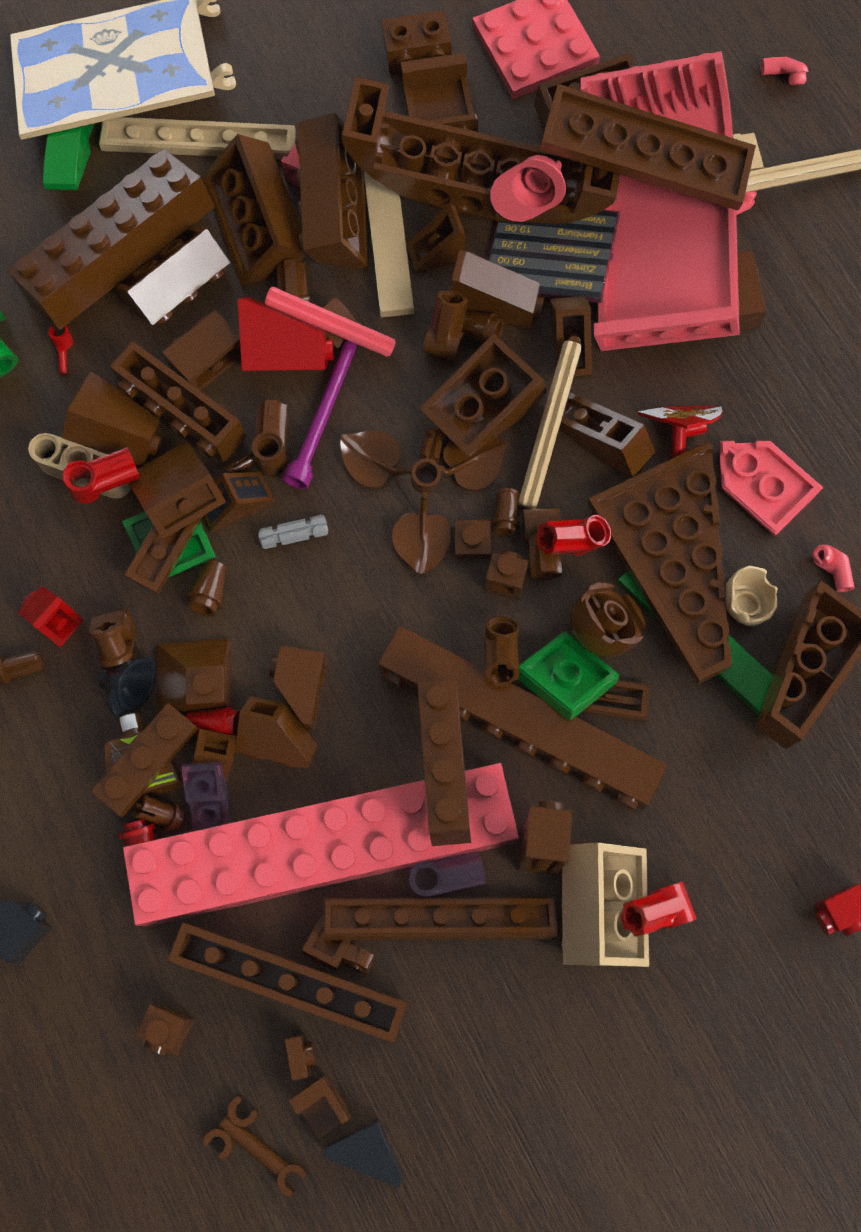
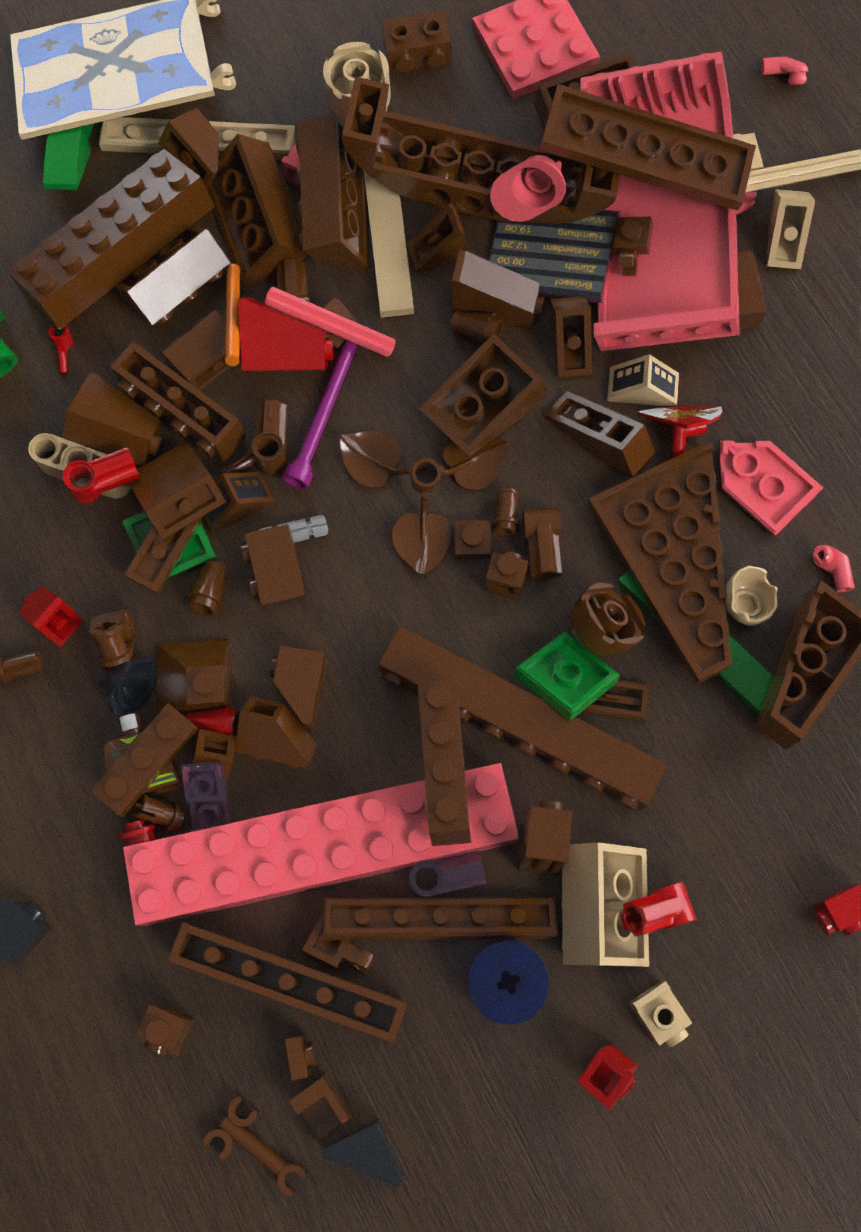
(193, 143): none -> reddish brown slope
(232, 335): none -> orange bar
(273, 564): none -> reddish brown brick
(340, 71): none -> tan brick
(432, 444): reddish brown piece -> none
(439, 91): reddish brown panel -> none
(445, 332): reddish brown piece -> none
(501, 651): reddish brown piece -> none
(529, 992): none -> clear blue brick
(549, 425): tan axle -> none
(573, 536): red piece -> none
(609, 1075): none -> red brick
(630, 240): none -> reddish brown plate
(643, 382): none -> tan slope
(647, 1007): none -> tan brick
(789, 228): none -> tan slope

